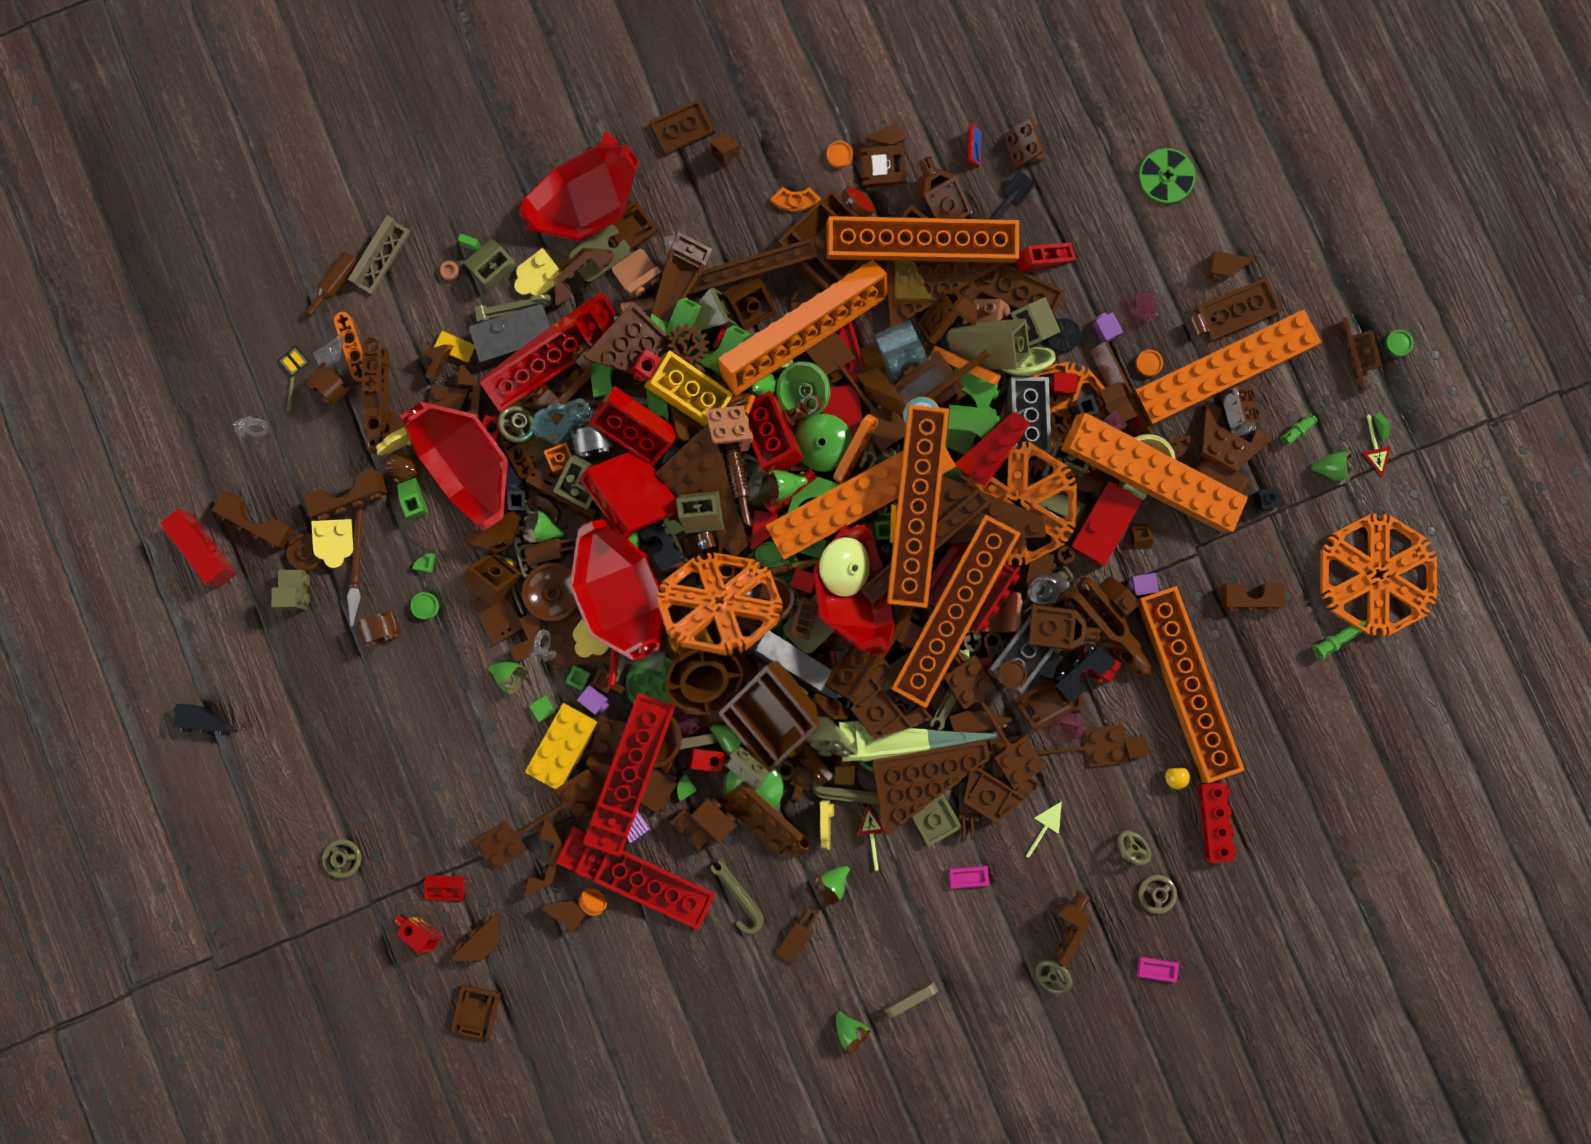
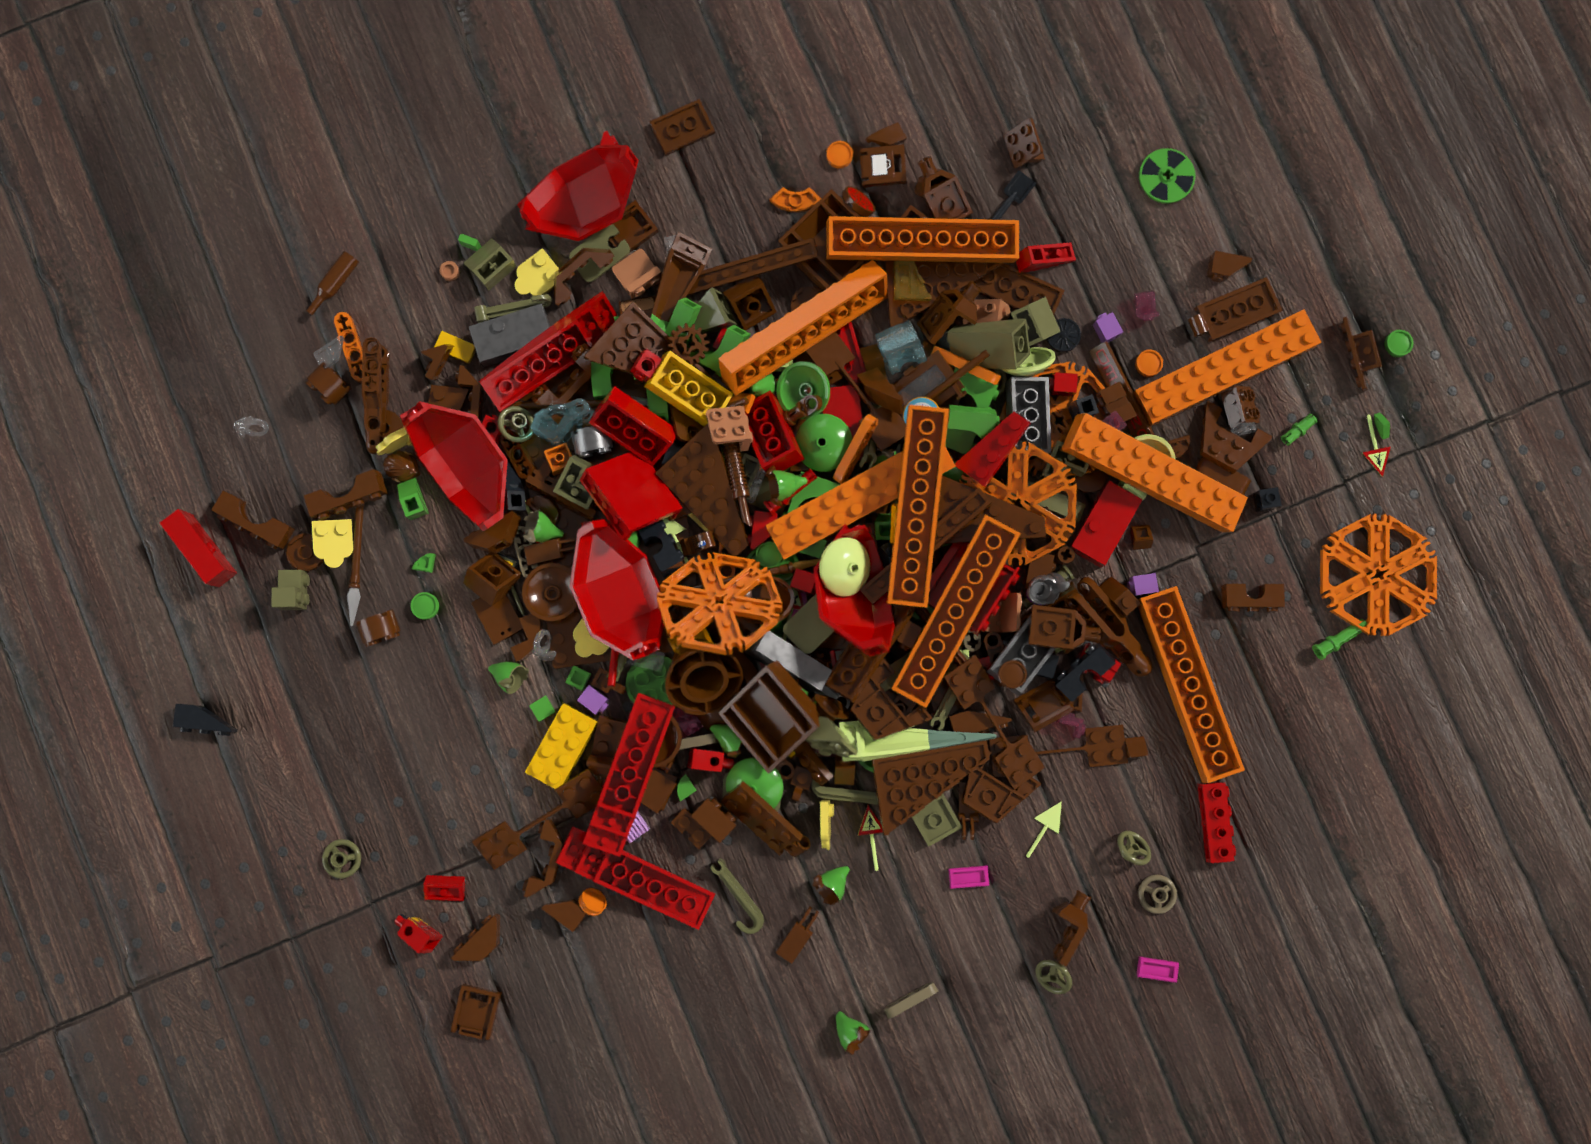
(293, 363): piece -> none
(372, 254): dark tan fence -> none
(700, 512): olive slope -> none
(724, 148): reddish brown slope -> none
(747, 768): olive bracket -> none
(800, 634): reddish brown slope -> none
(974, 139): slope -> none
(1177, 778): yellow piece -> none
(1334, 466): bright green hat -> none

